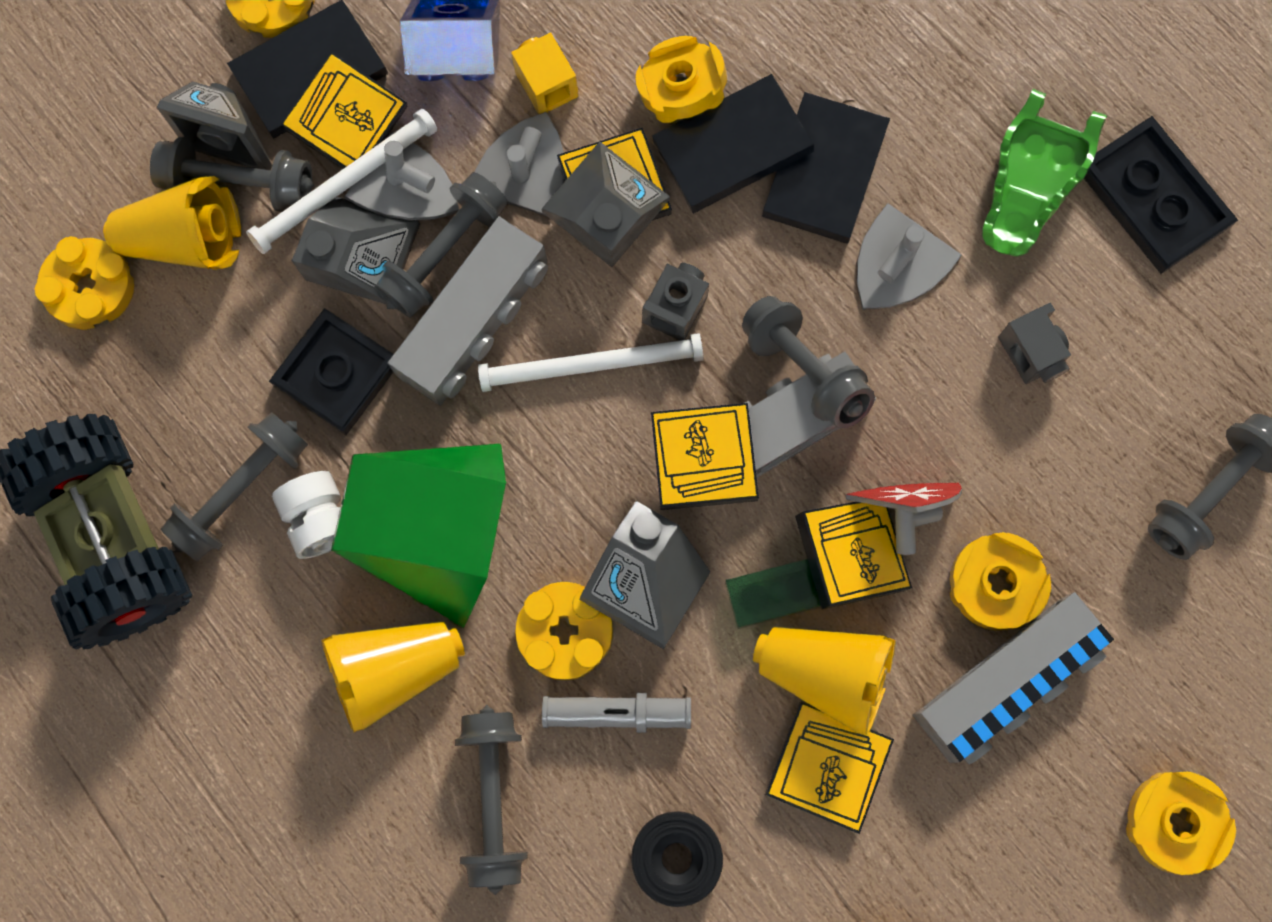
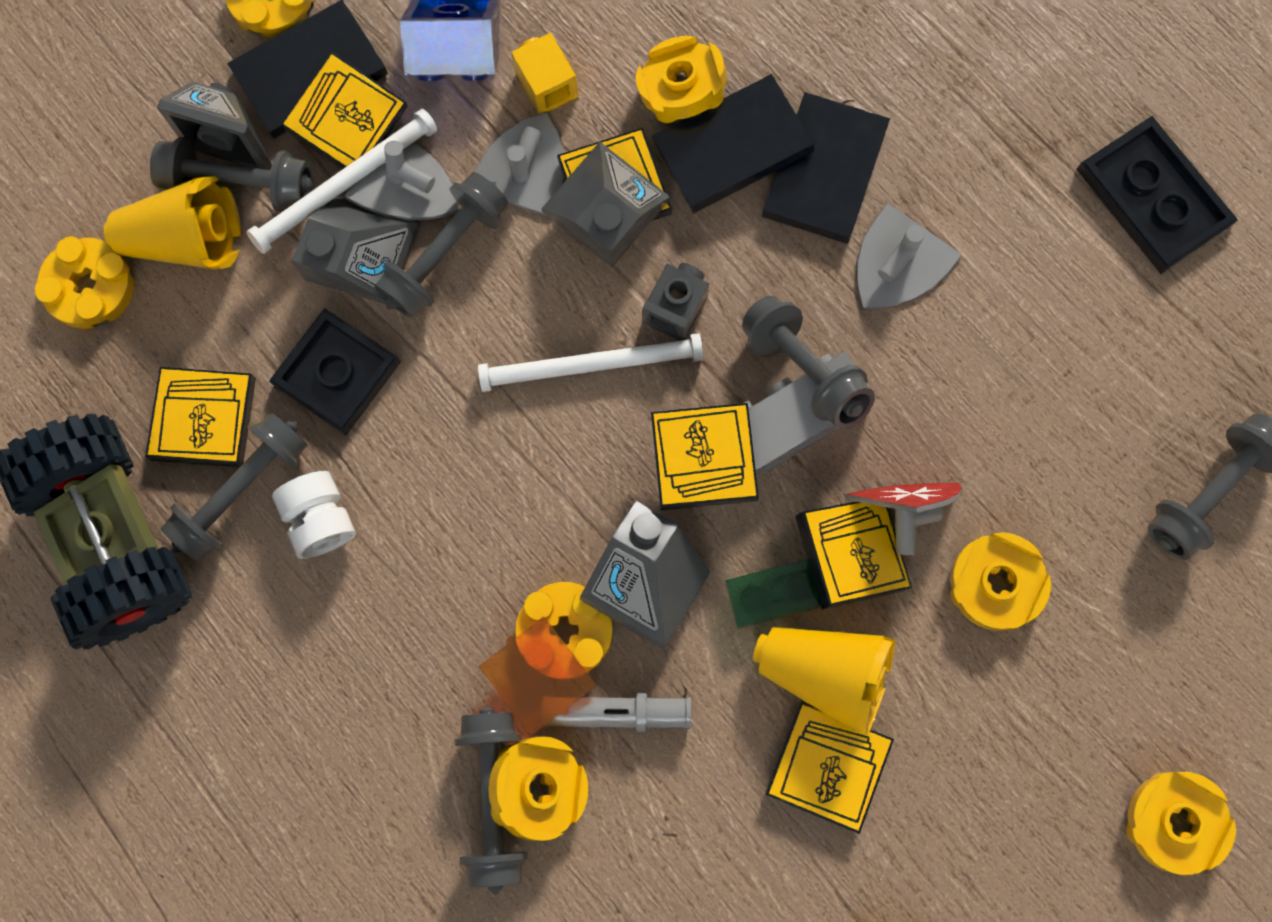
(200, 417): none -> yellow tile
(388, 667): yellow cone -> none
(425, 522): green wedge -> none
(470, 312): light grey brick -> none
(510, 794): none -> yellow plate
(537, 676): none -> clear orange piece
(697, 880): black tyre -> none
(1013, 679): light grey brick -> none
(1035, 174): bright green animal -> none
(1036, 345): dark grey brick -> none

